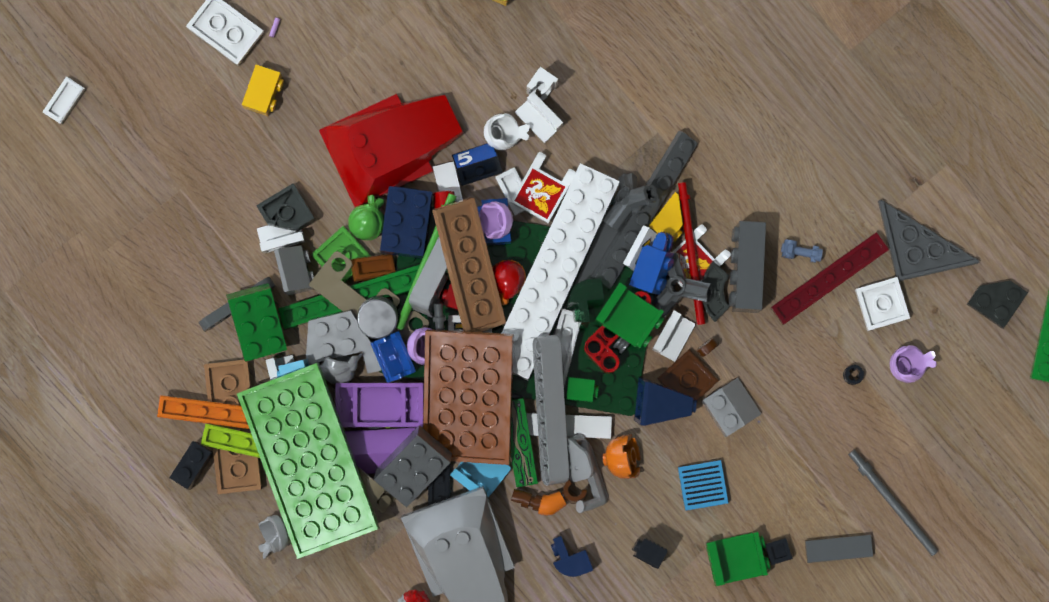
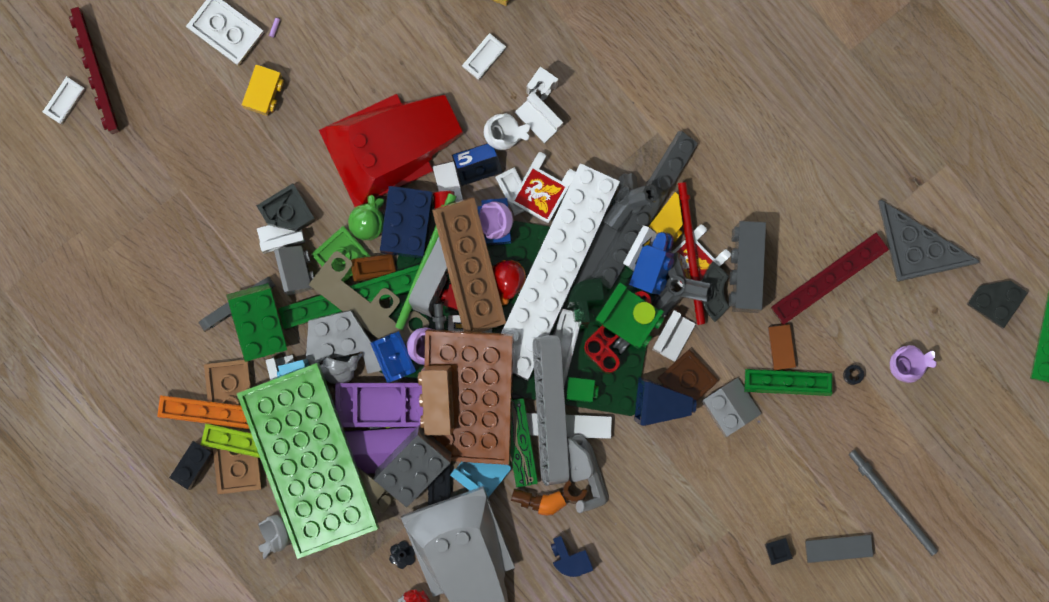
(90, 62): none -> dark red plate
(377, 317): flat silver head -> none
(408, 552): none -> black plant
(436, 400): none -> medium nougat brick
(484, 56): none -> white tile
(622, 457): orange cylinder -> none
(644, 313): none -> lime tile
(649, 552): black brick -> none
(702, 485): dark azure tile -> none
(707, 347): reddish brown tile -> none
(737, 558): green panel -> none
(781, 347): none -> dark orange tile
(788, 382): none -> green tile
(790, 249): sand blue bar -> none
(882, 304): white plate -> none

